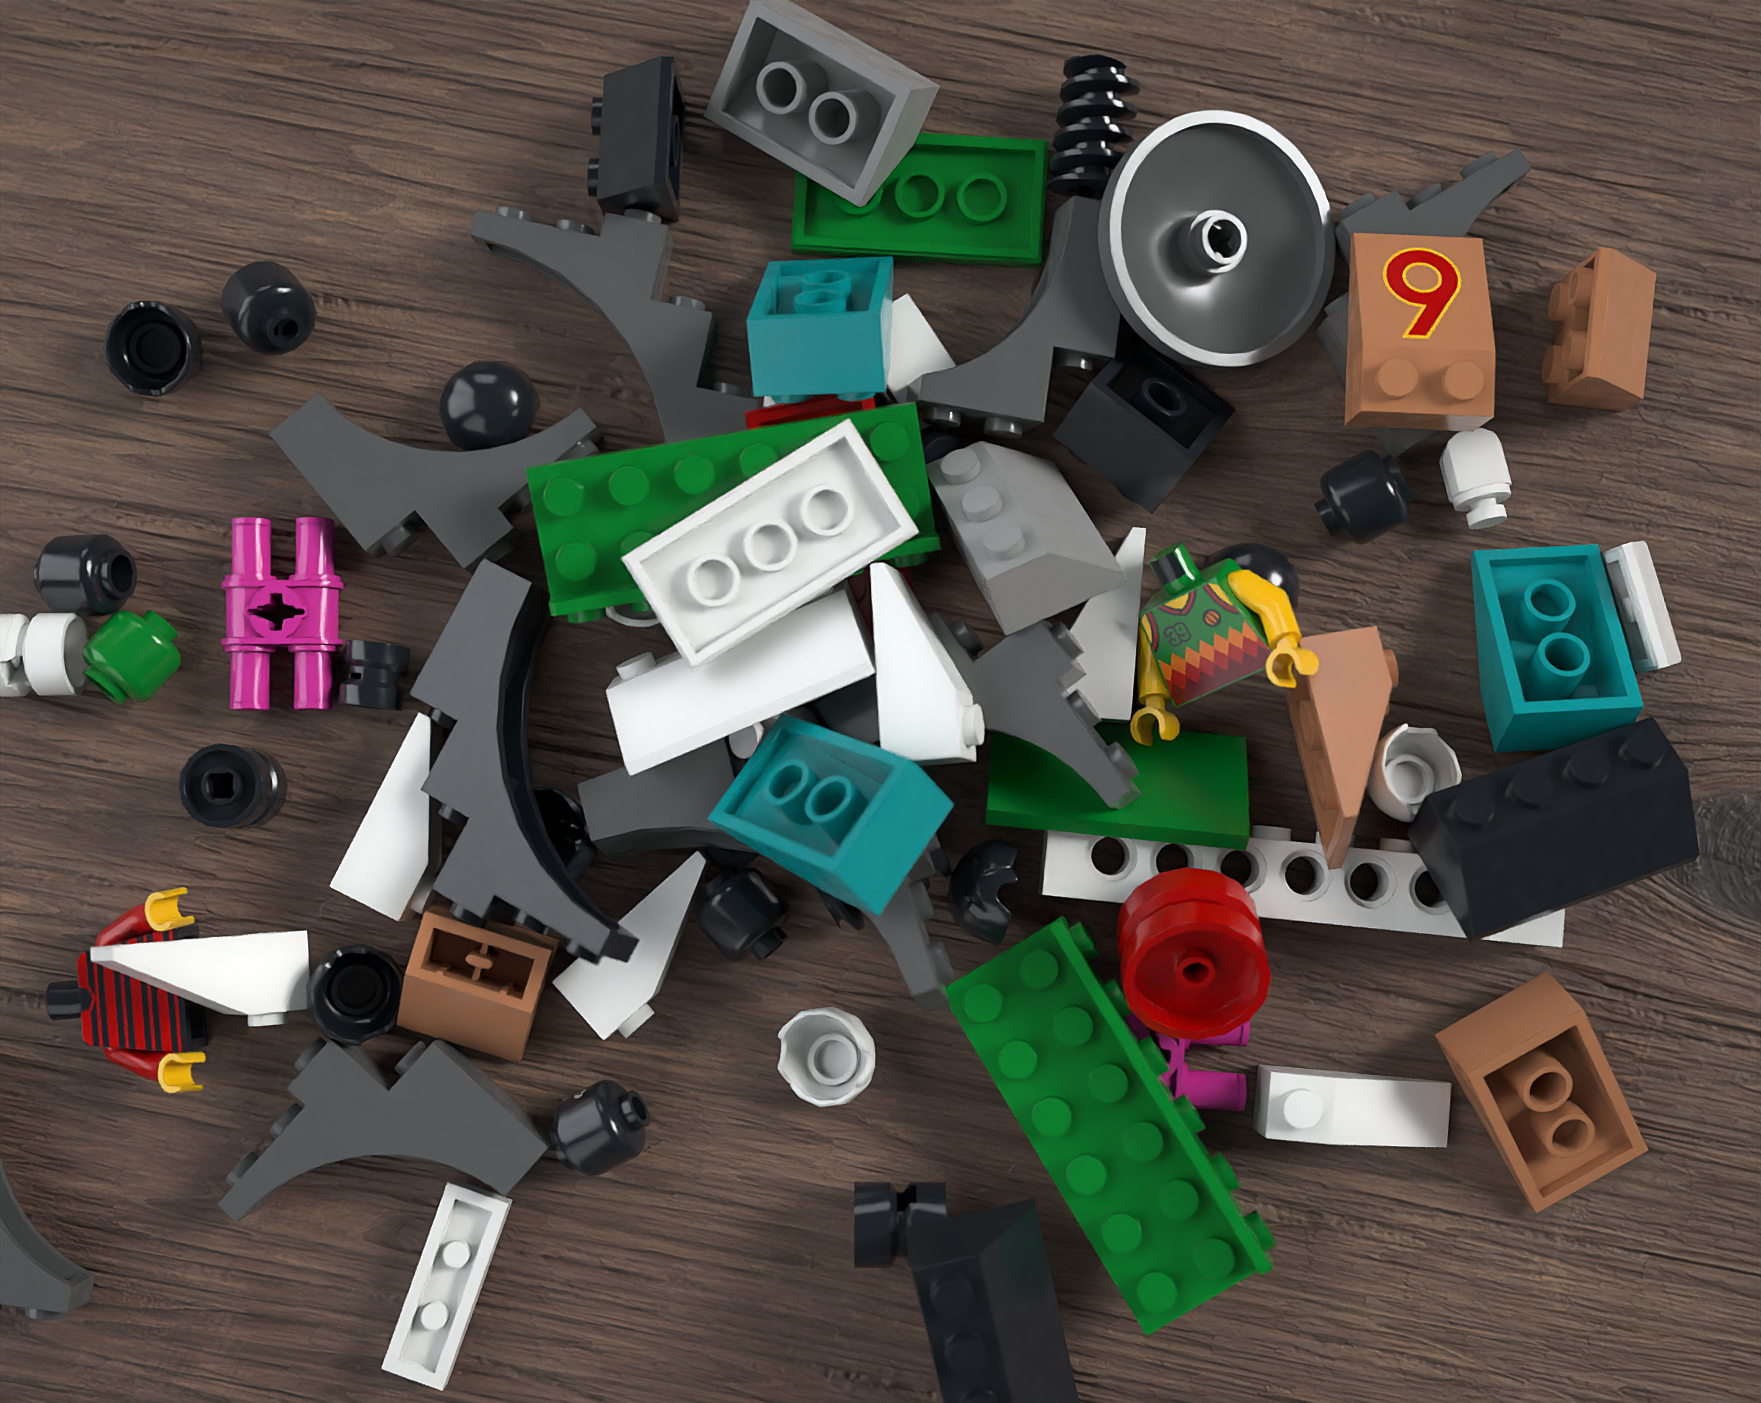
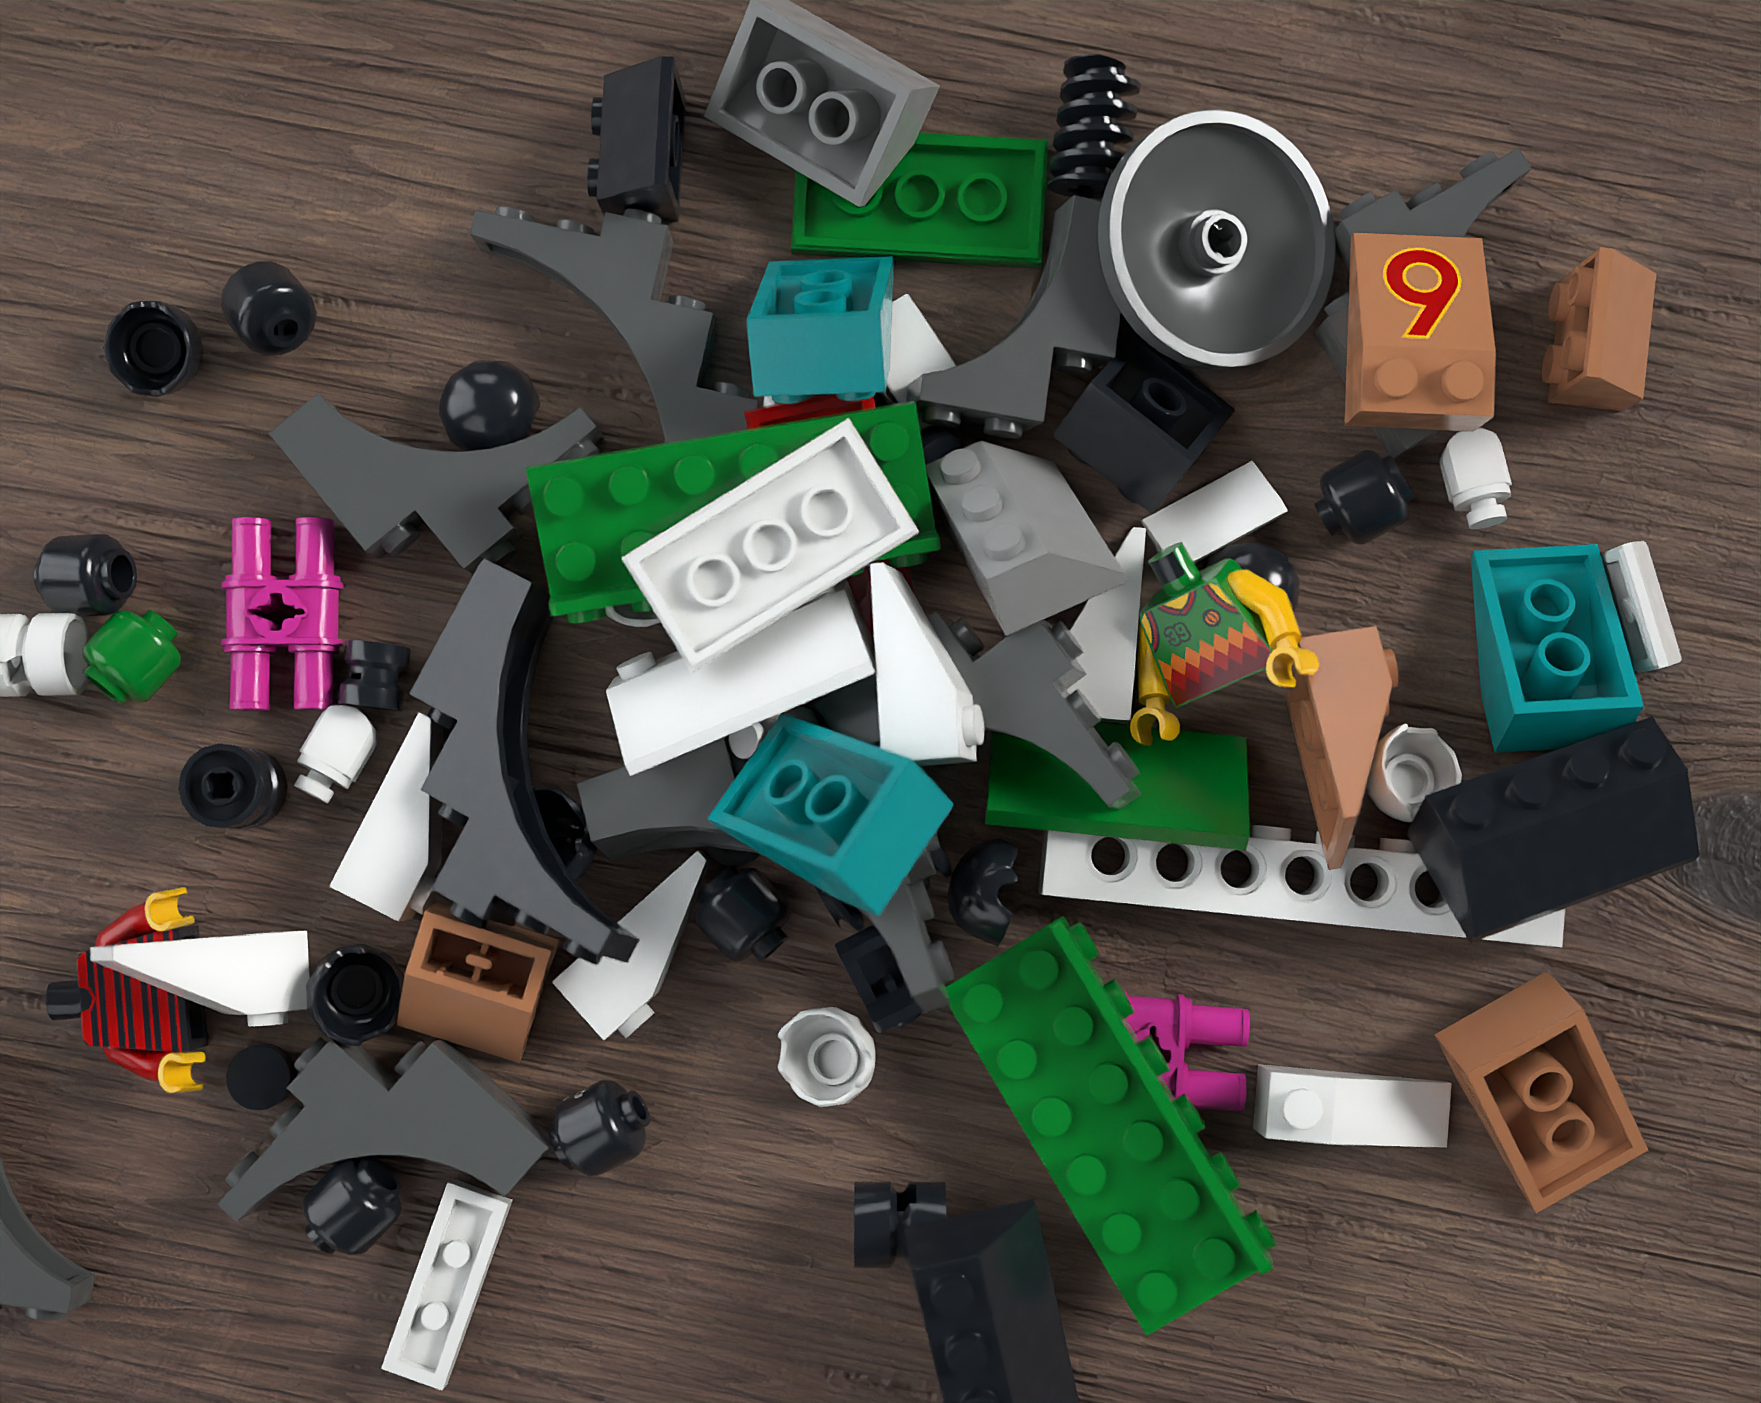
(260, 1076): none -> black tile
(336, 751): none -> white arm
(352, 1206): none -> black head
(878, 979): none -> black bracket
(1192, 954): red wheel -> none
(1217, 513): none -> white slope

